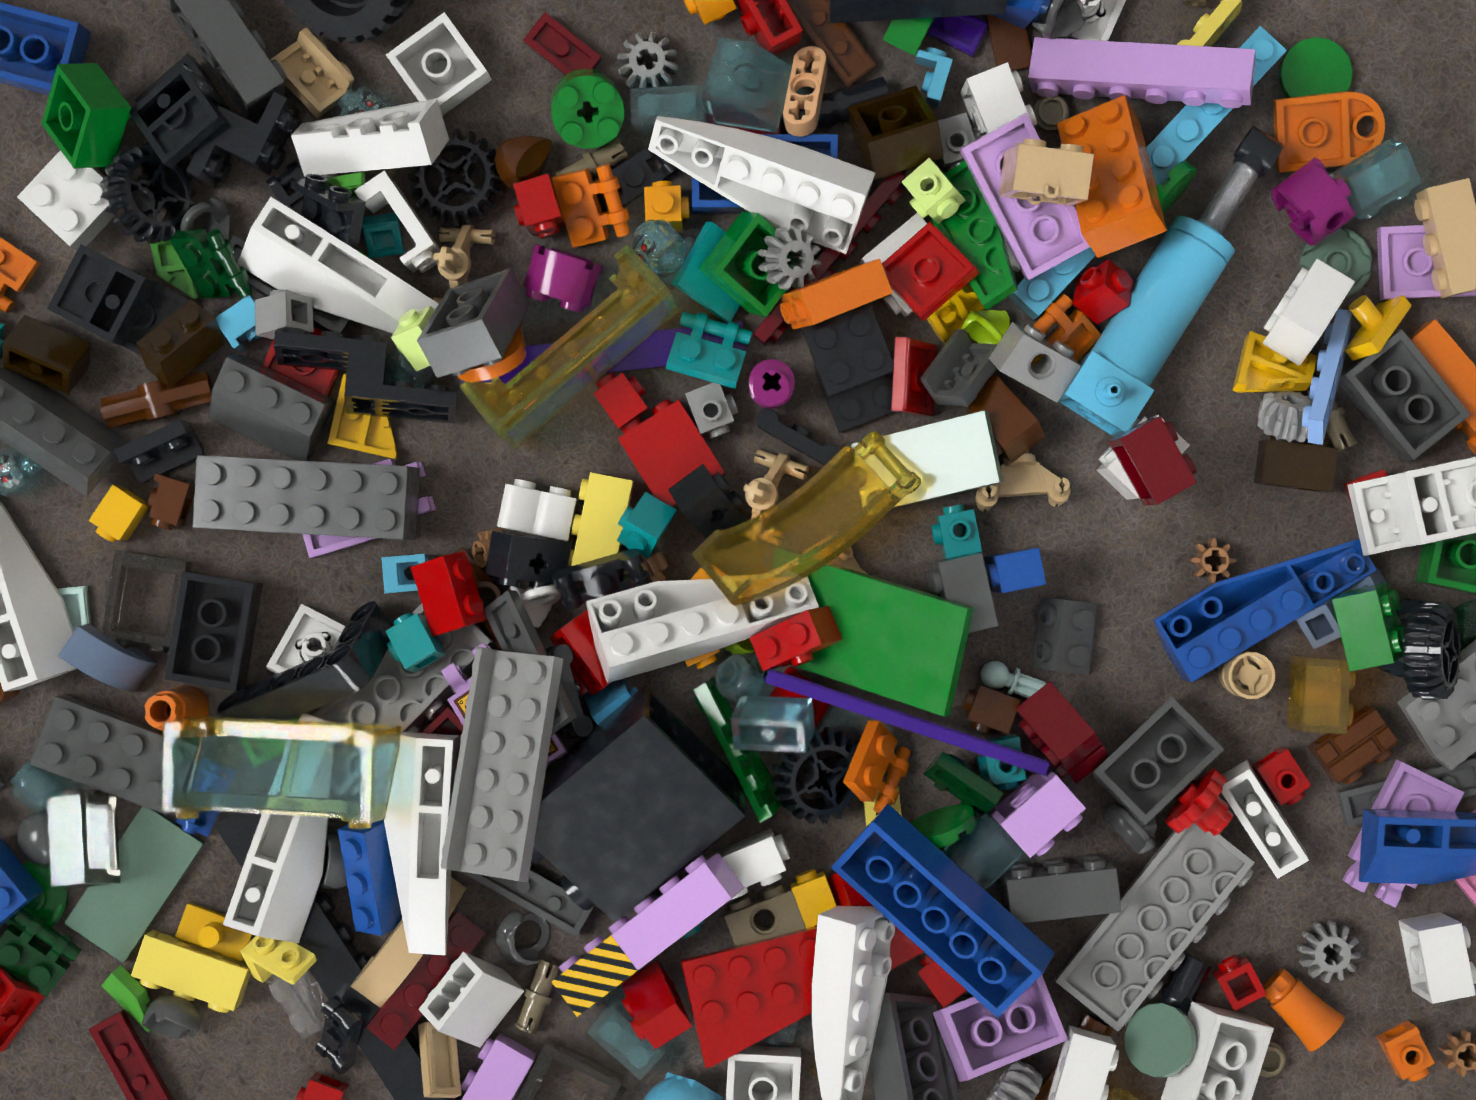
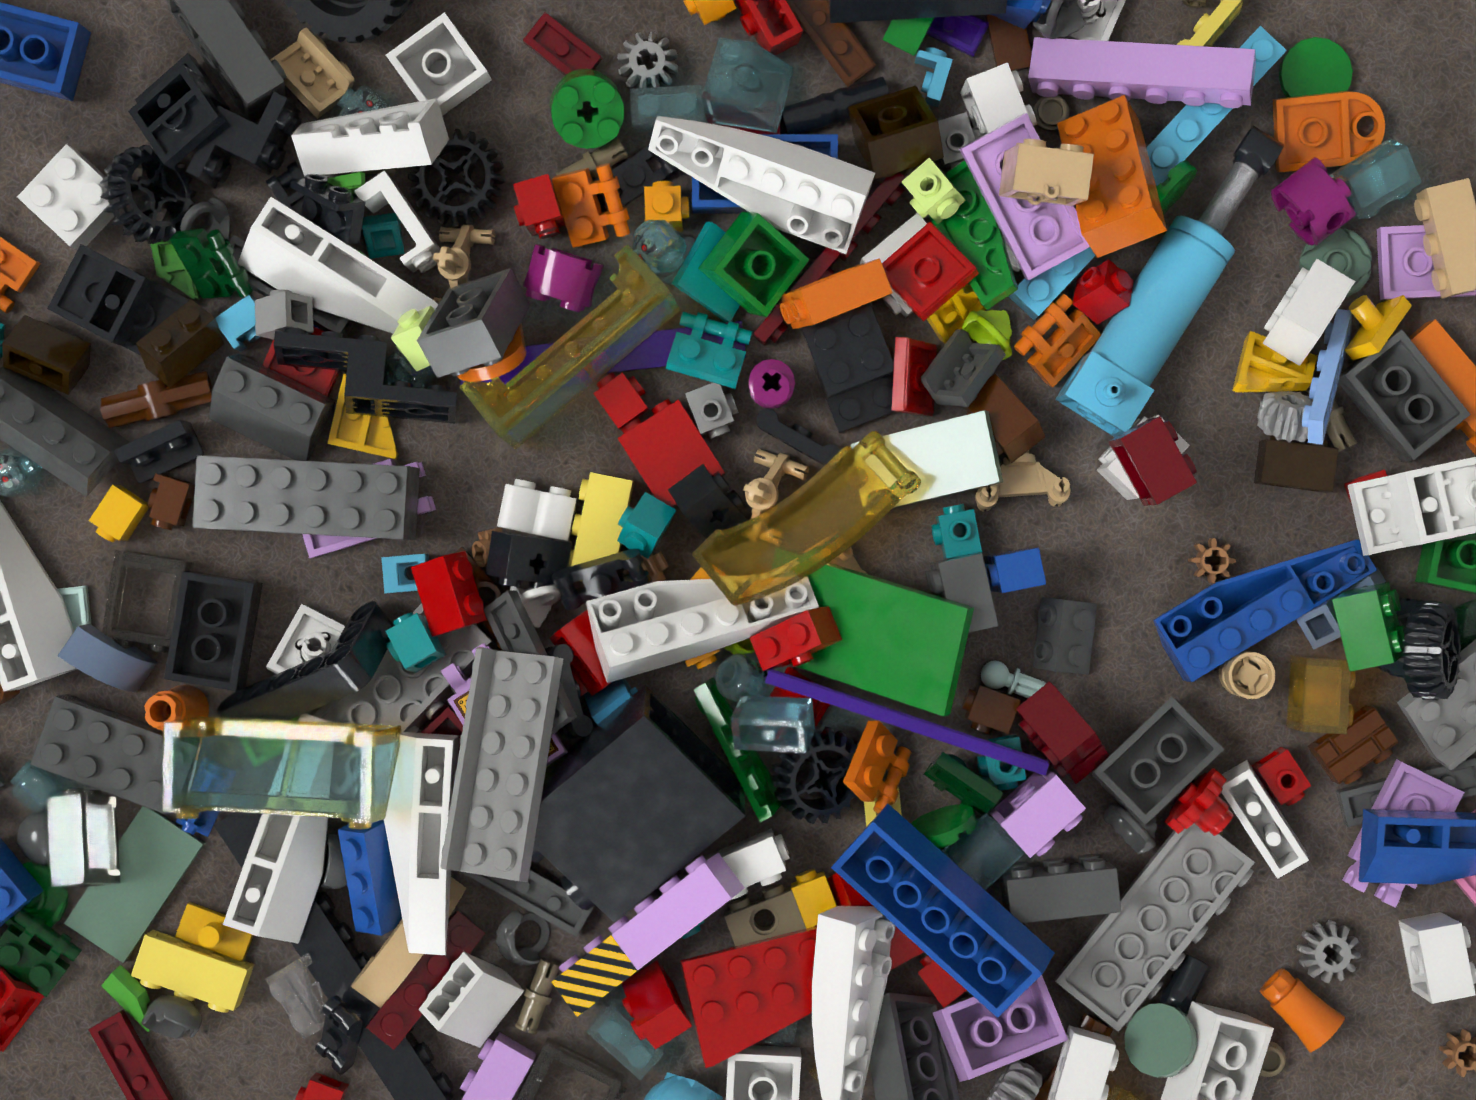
(85, 115): green brick -> none
(277, 957): light yellow bracket -> none
(438, 1063): tan tile -> none
(522, 158): reddish brown piece -> none
(777, 259): light grey gear -> none
(810, 103): light nougat beam -> none
(1049, 375): light grey brick -> none
(1238, 981): red brick -> none
(1397, 1043): orange brick -> none

